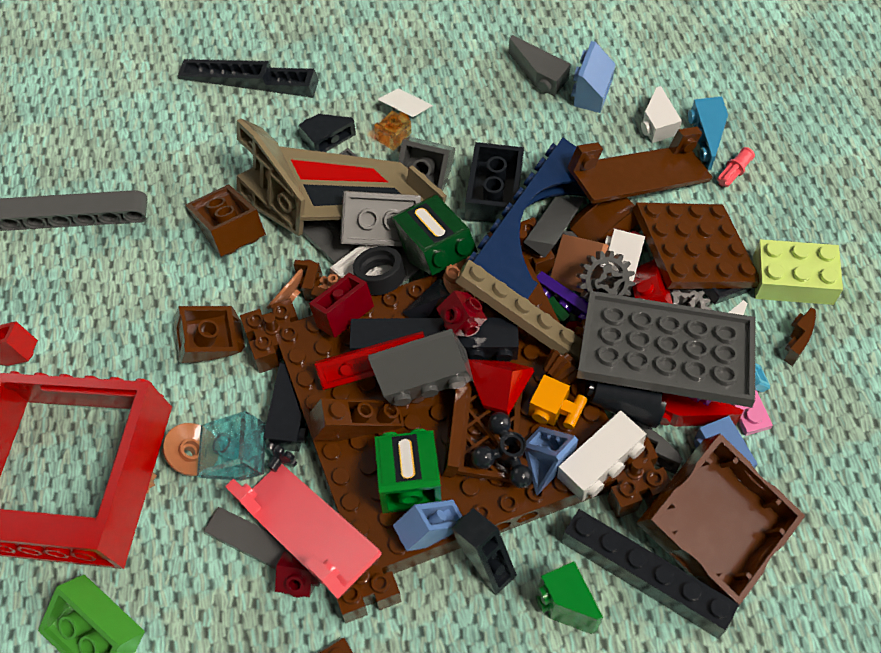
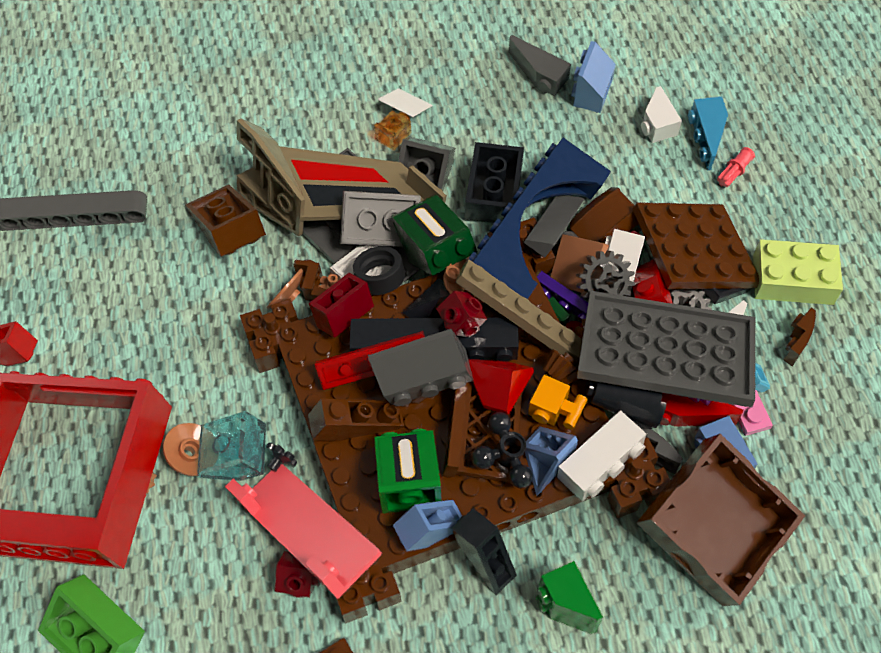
(207, 333): reddish brown slope -> none
(245, 537): dark grey tile -> none
(251, 75): black slope -> none
(284, 418): black slope -> none
(326, 131): black slope -> none
(638, 172): reddish brown bracket -> none
(650, 573): black brick -> none

